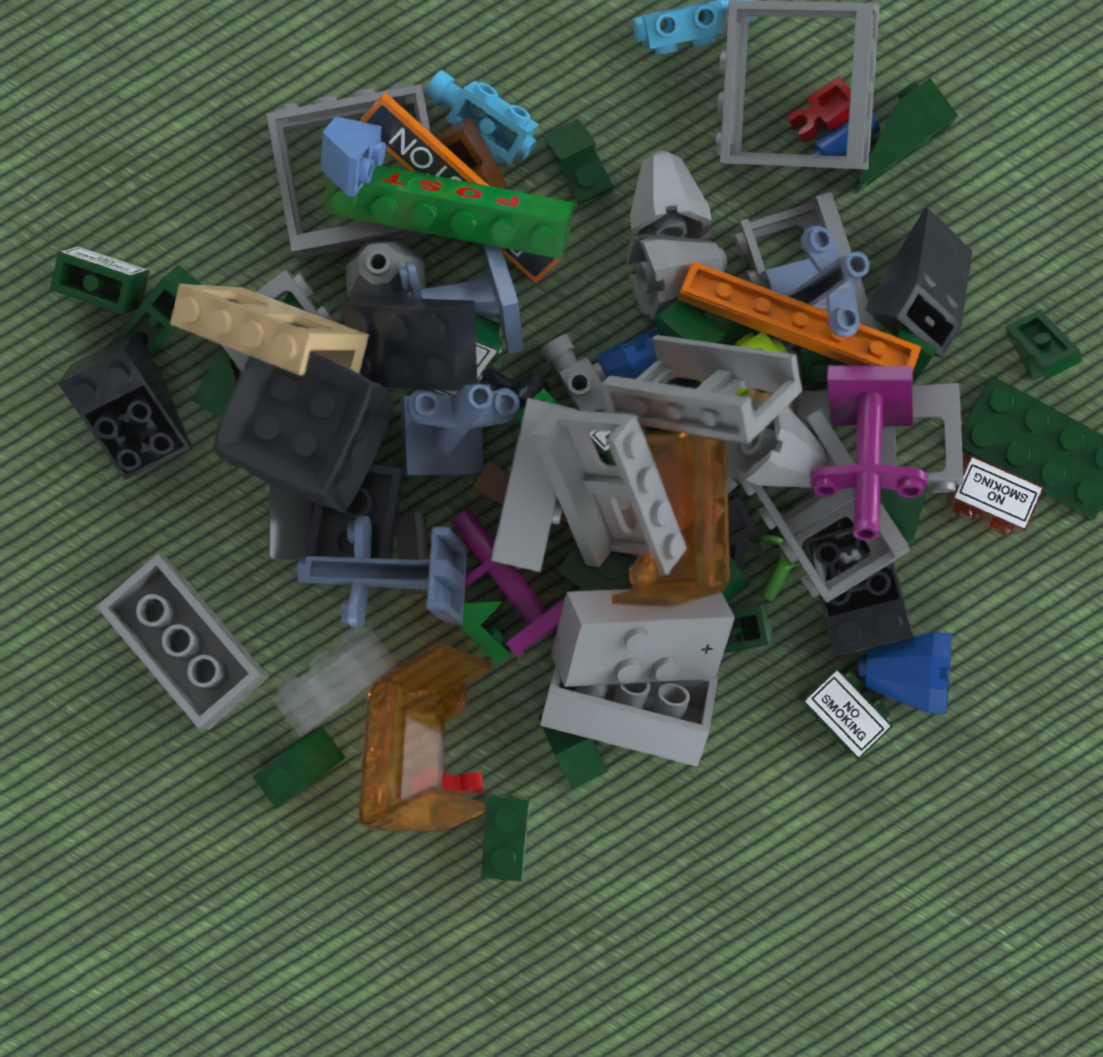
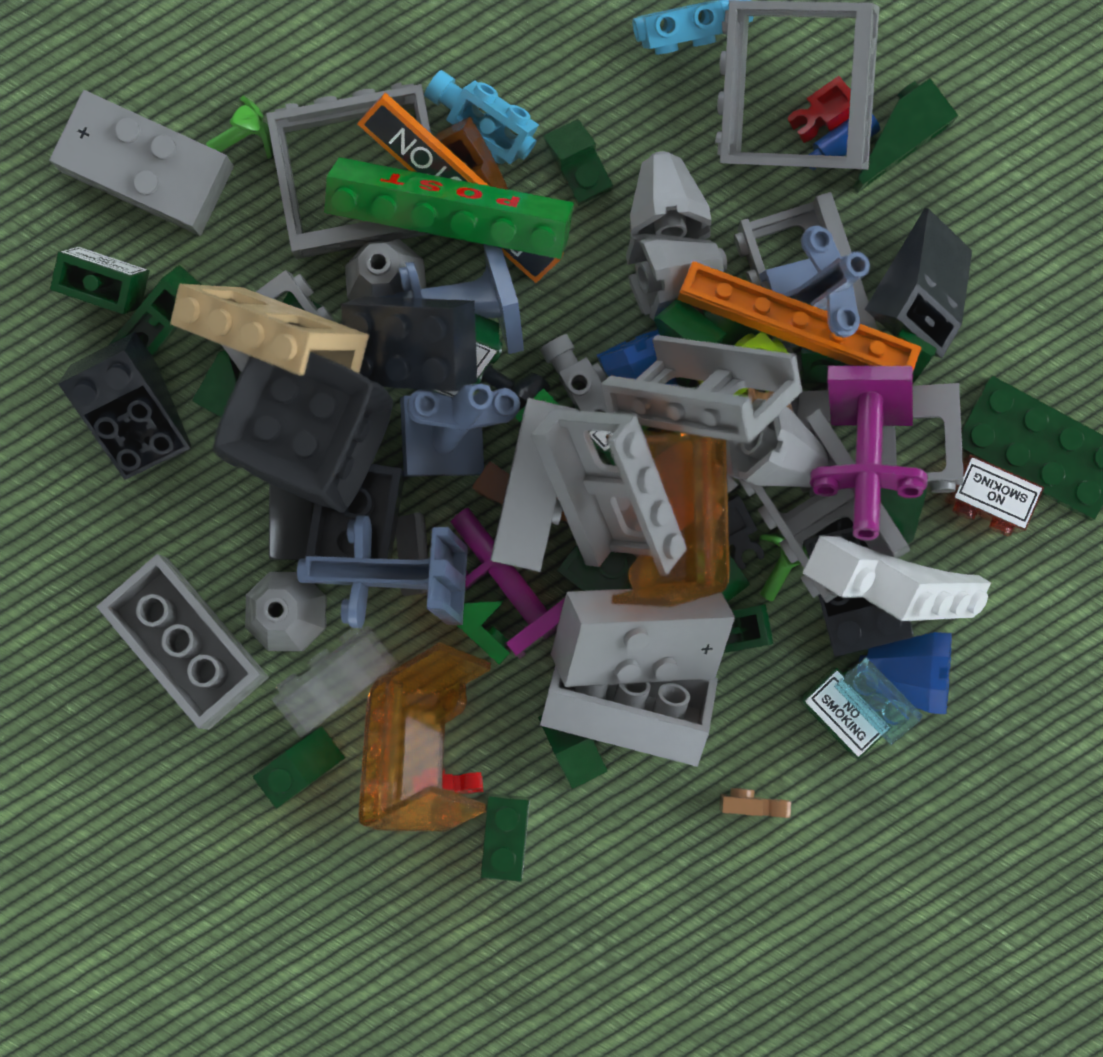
(141, 162): none -> light grey brick
(245, 121): none -> bright green plant
(302, 616): none -> light grey cone
(351, 153): medium blue slope -> none
(743, 802): none -> medium nougat plate
(878, 701): none -> clear light blue plate
(894, 584): none -> white arch
(1042, 346): dark green slope -> none

